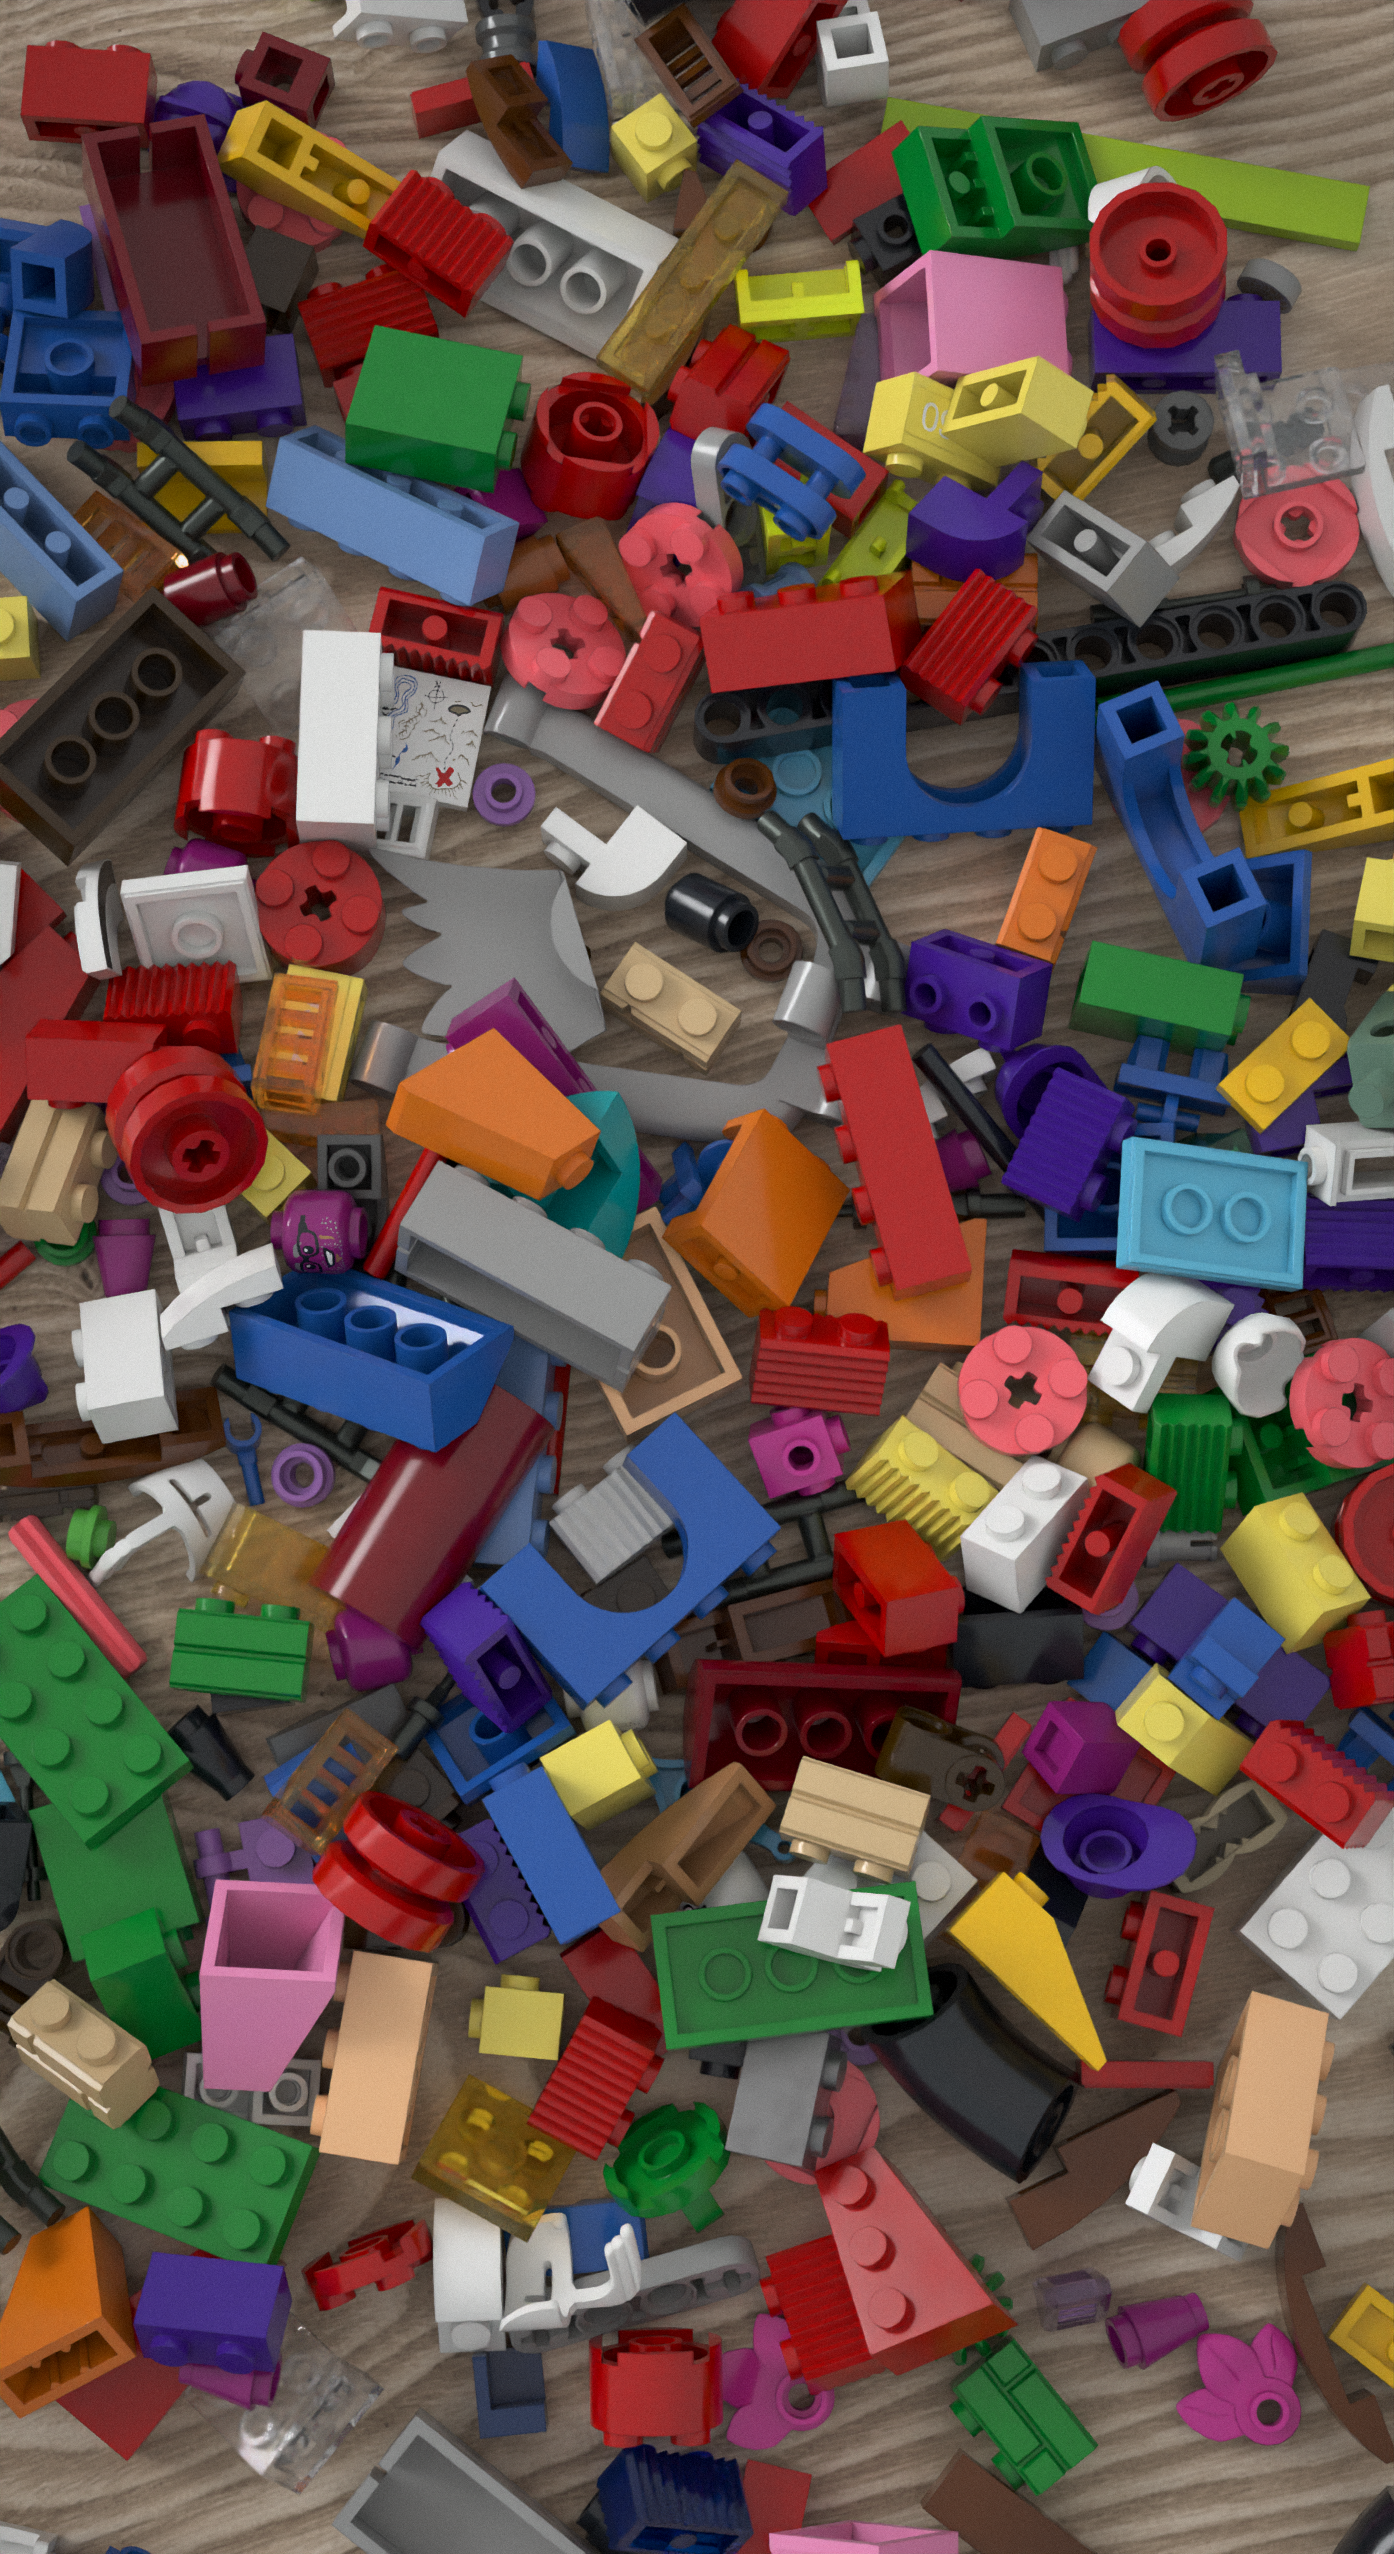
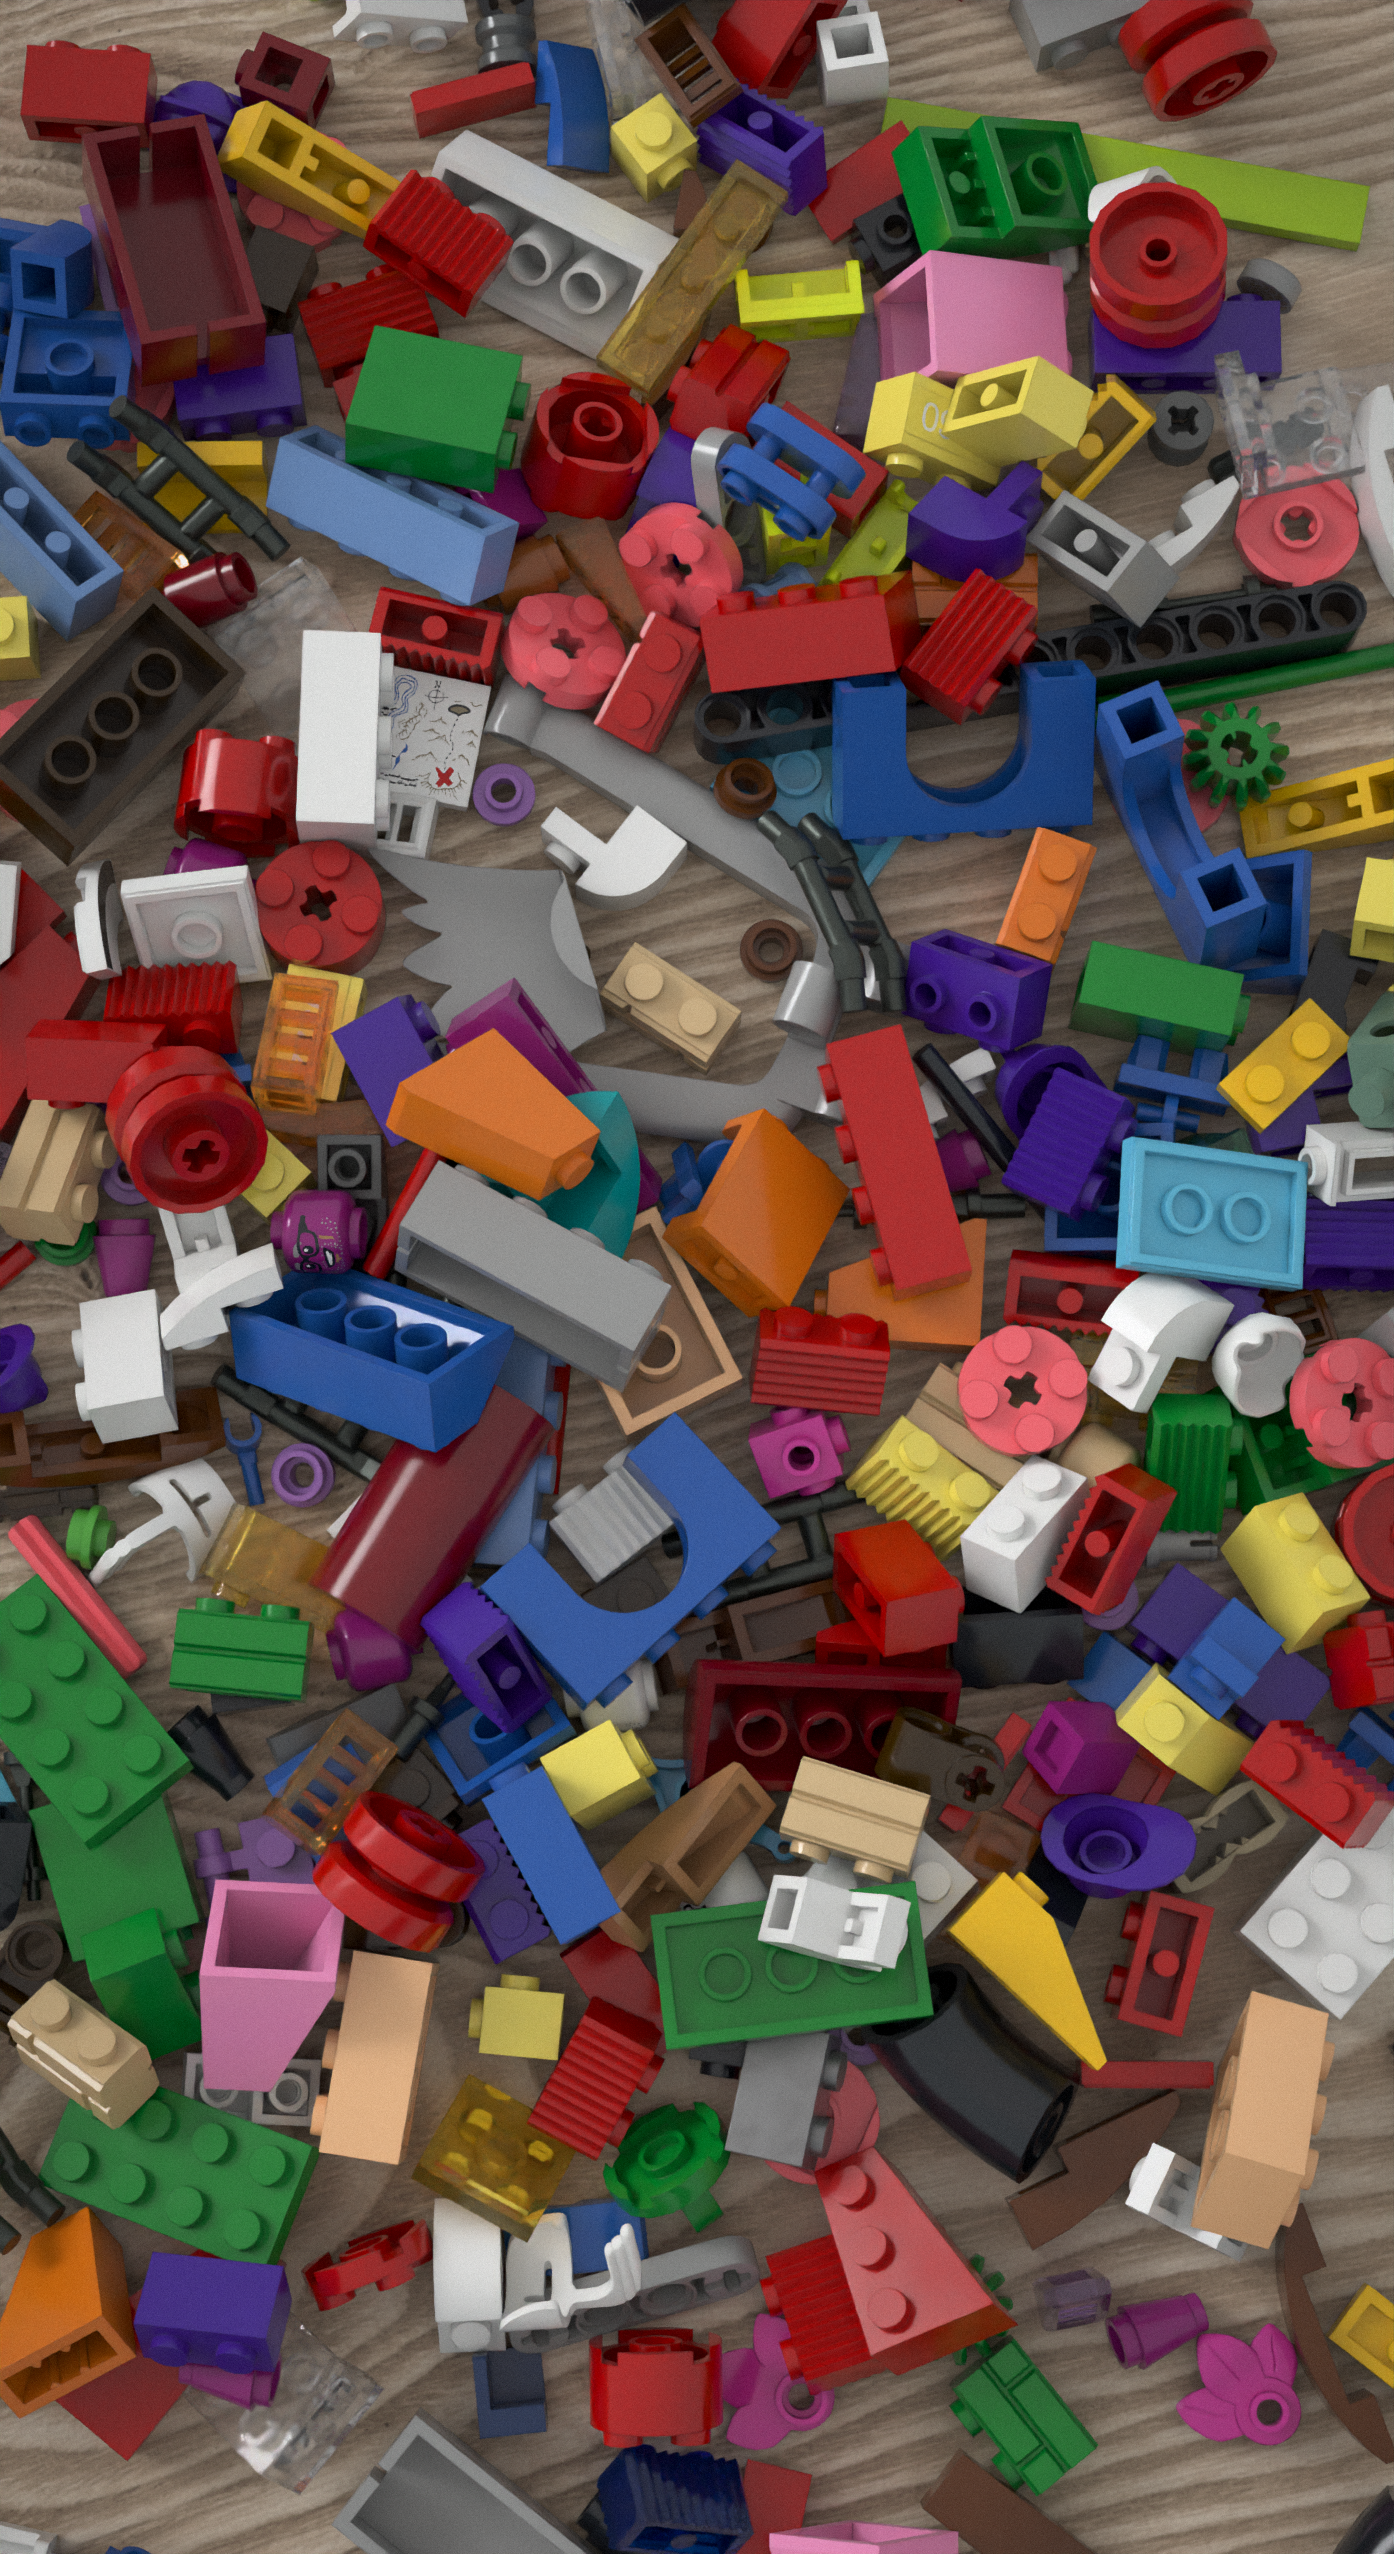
(387, 1049): none -> dark purple brick
(509, 111): reddish brown slope -> none
(711, 914): black brick -> none

